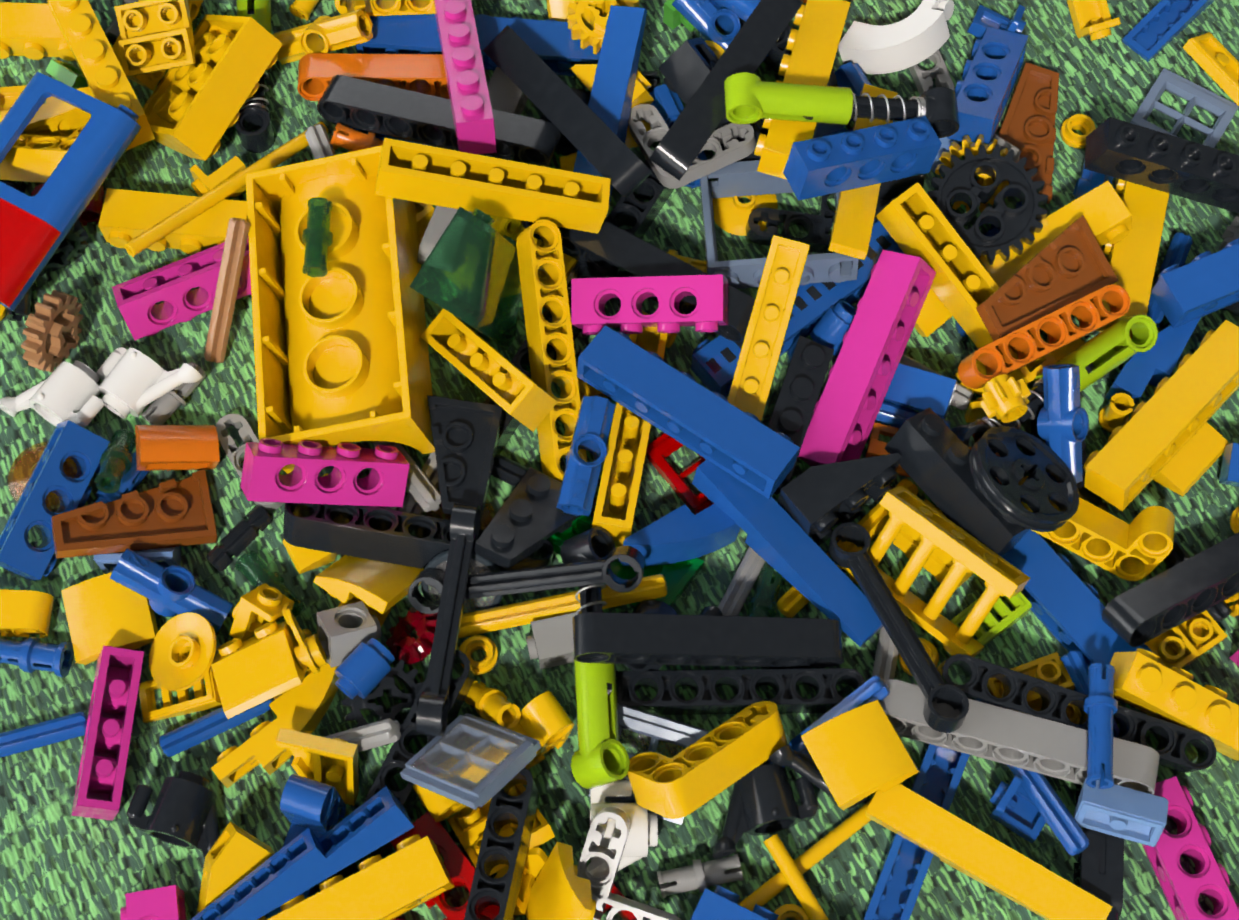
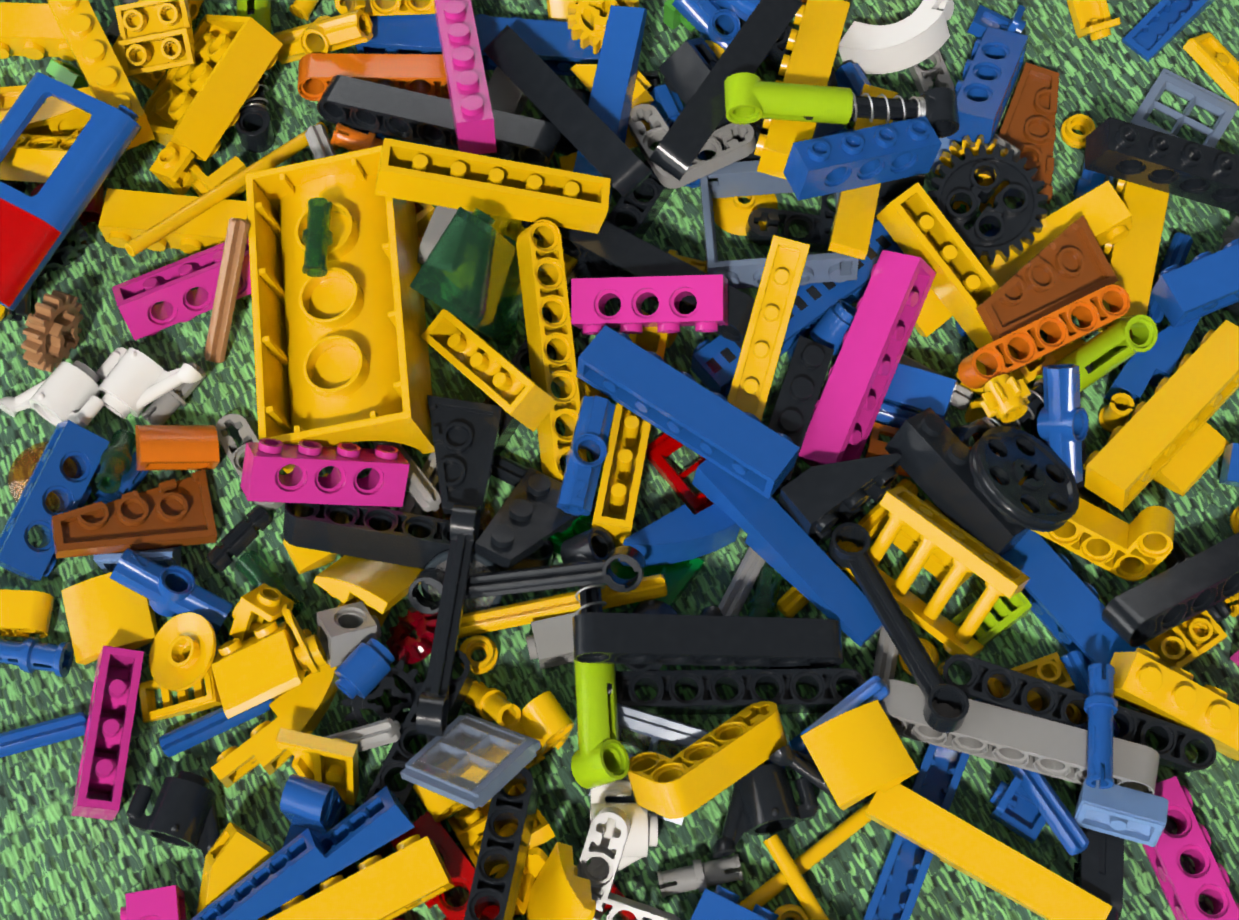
(173, 168): none -> yellow bracket

